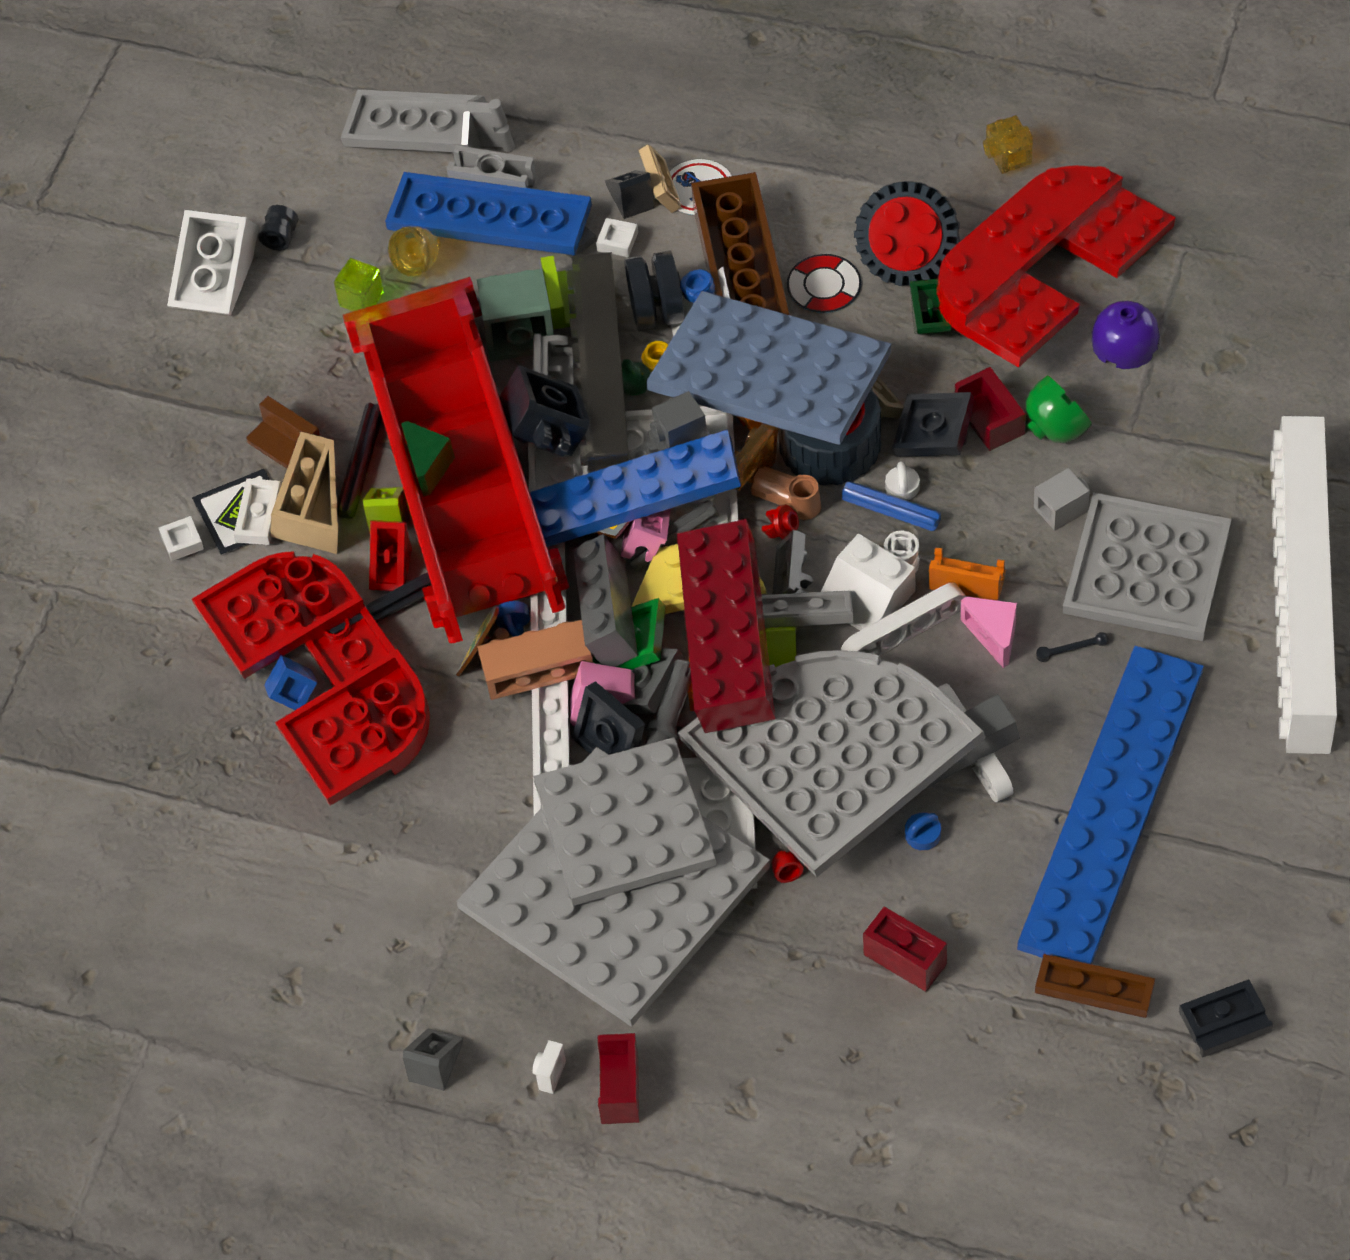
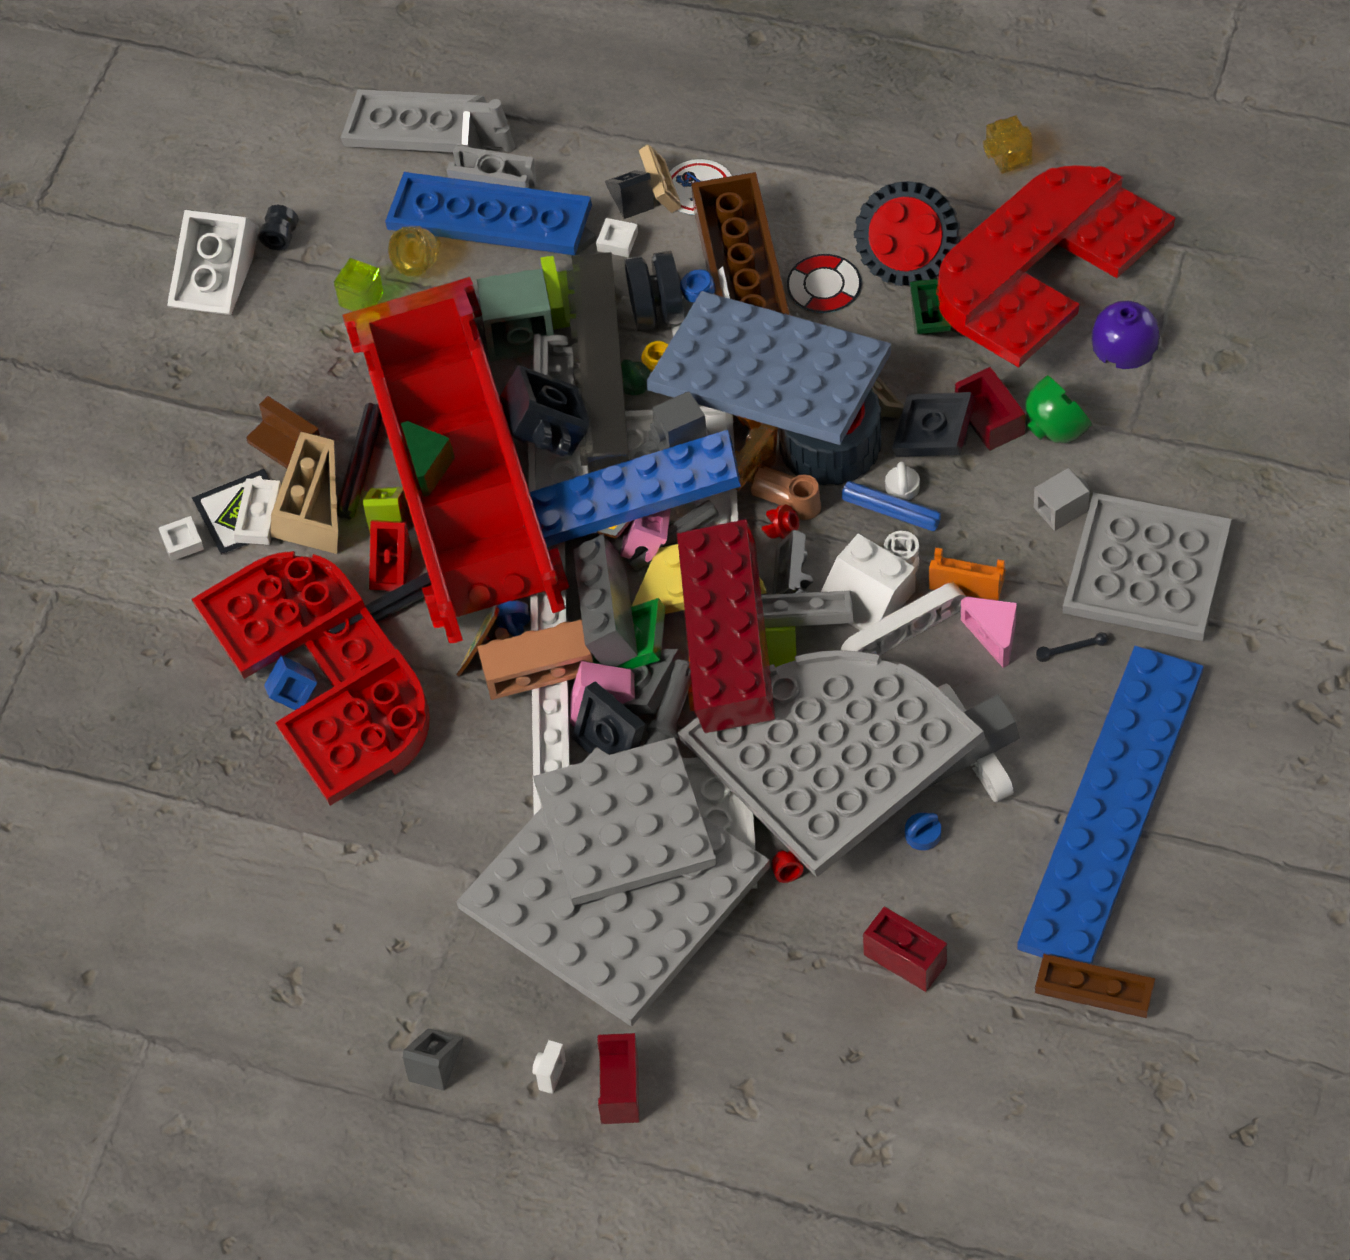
(1225, 1018): black plate -> none
(1303, 586): white brick -> none

